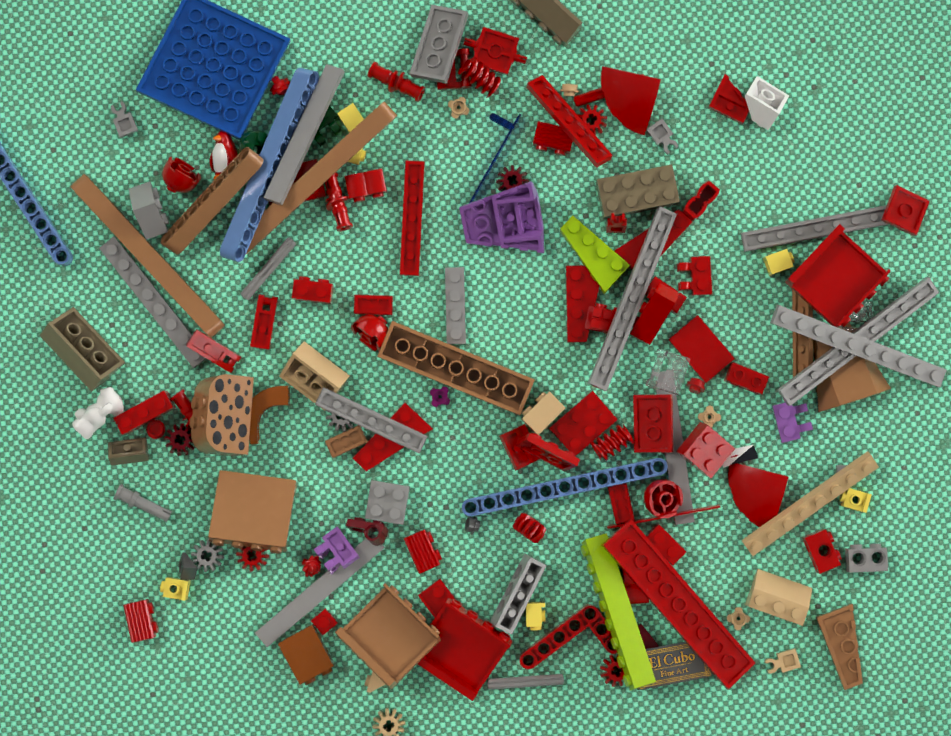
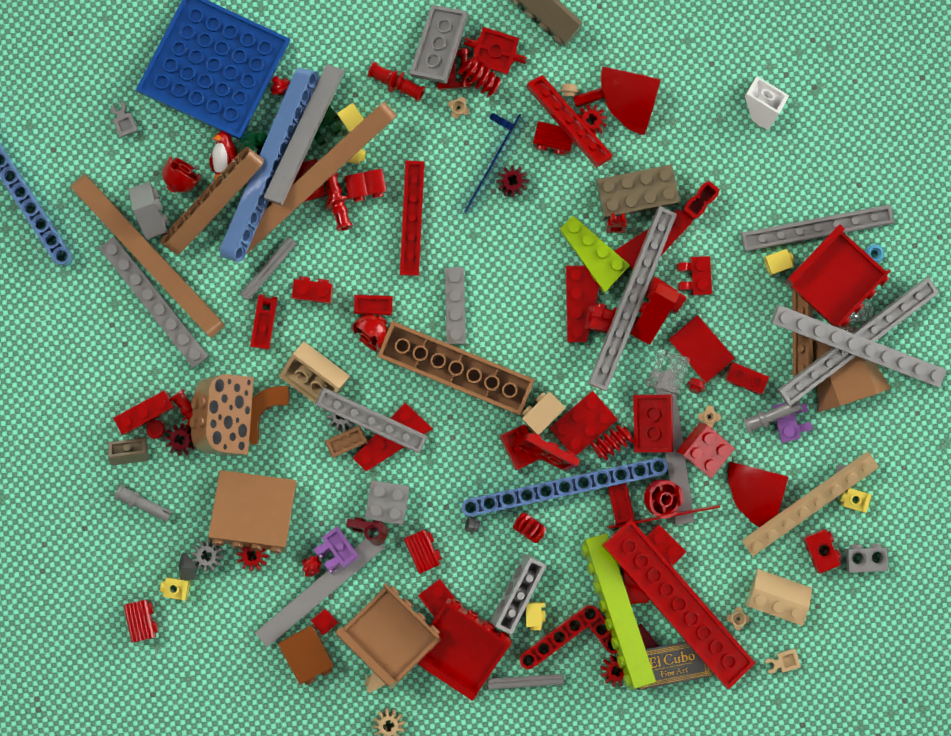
(82, 348): dark tan slope -> none
(94, 416): white animal -> none
(213, 350): plate -> none
(436, 392): magenta plate -> none
(506, 219): medium lavender wedge -> none
(660, 134): light grey plate -> none
(729, 101): red wing -> none
(740, 455): sticker -> none
(764, 418): none -> light grey pin
(840, 637): medium nougat wing -> none
(880, 252): none -> medium azure plate
(905, 210): red plate -> none

